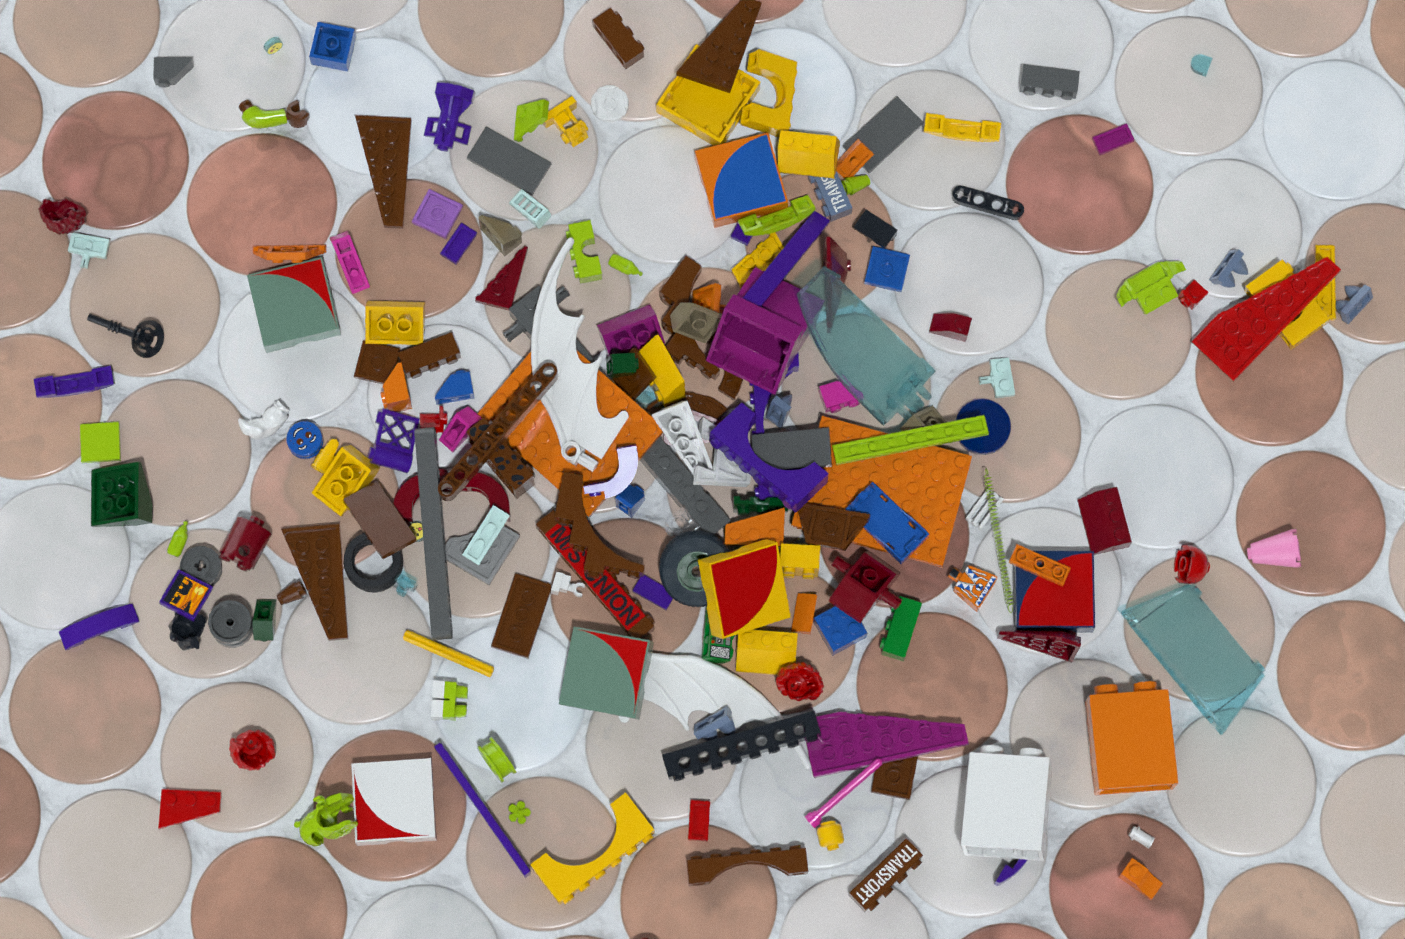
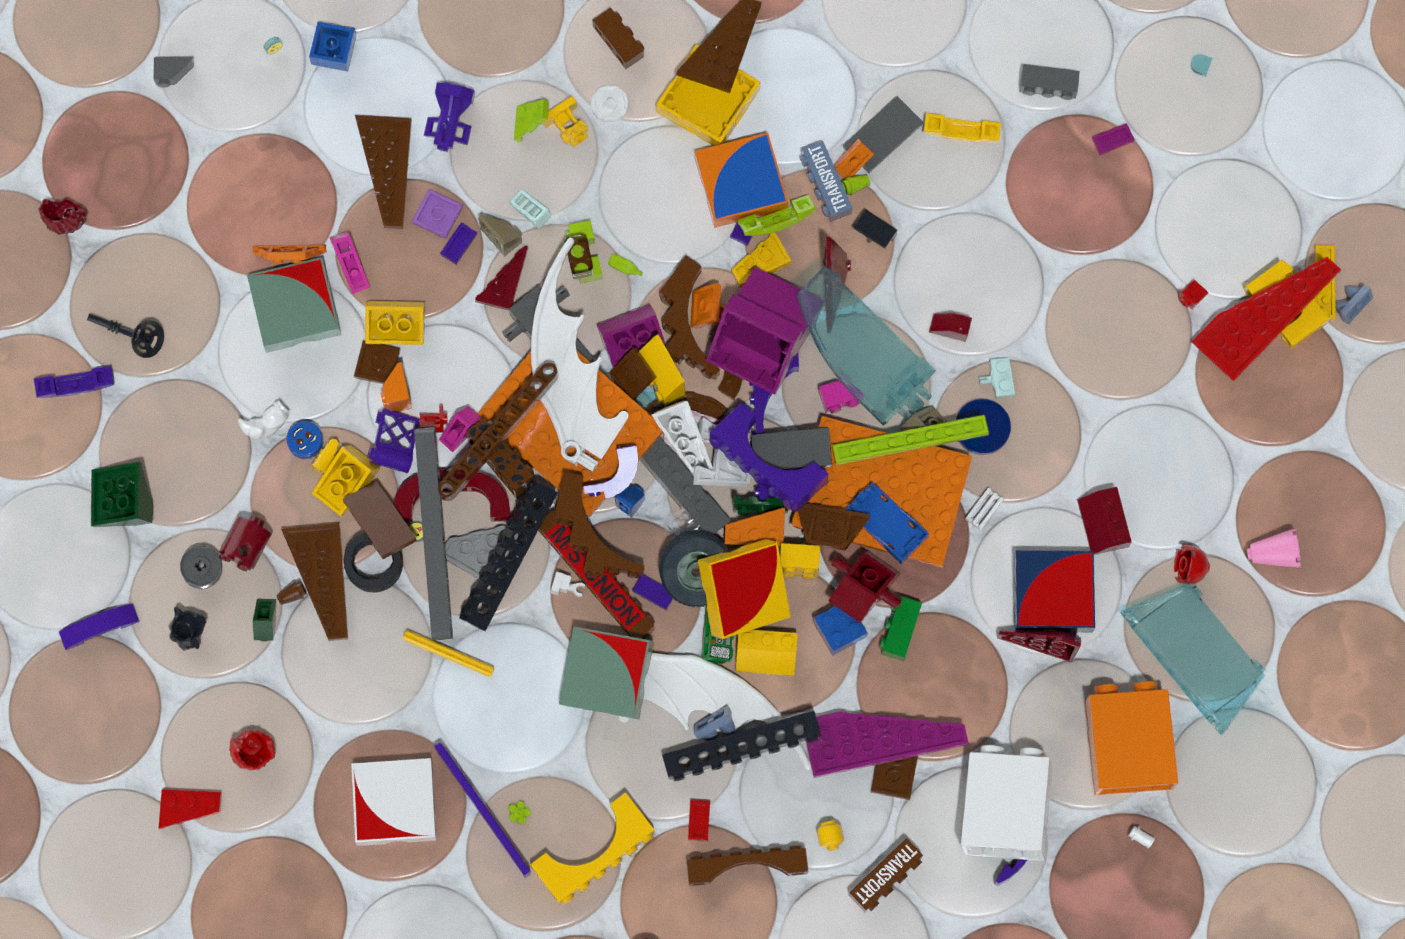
(88, 247): light aqua plate -> none
(100, 442): lime tile -> none
(178, 540): lime piece -> none
(186, 595): tile -> none
(225, 614): dark grey wheel -> none
(260, 119): piece -> none
(323, 820): lime helmet -> none
(405, 584): clear light blue tile -> none
(429, 356): reddish brown brick -> none
(444, 701): lime hips -> none
(456, 388): blue slope -> none
(486, 535): light aqua plate -> none
(496, 759): lime wheel -> none
(509, 161): dark grey tile -> none
(517, 552): none -> black brick
(521, 616): reddish brown tile -> none
(586, 258): none -> reddish brown piece
(621, 365): dark green slope -> none
(695, 321): dark tan slope -> none
(779, 410): sand blue tile -> none
(782, 75): yellow arch -> none
(787, 259): dark purple tile -> none
(804, 613): orange slope -> none
(804, 680): red hair -> none
(808, 154): yellow slope -> none
(815, 817): dark pink piece -> none
(887, 269): blue plate -> none
(972, 585): torso -> none
(988, 200): black beam -> none
(997, 540): lime piece -> none
(1028, 560): orange tile -> none
(1140, 879): orange arch -> none
(1151, 286): lime plate -> none
(1232, 262): sand blue tile -> none

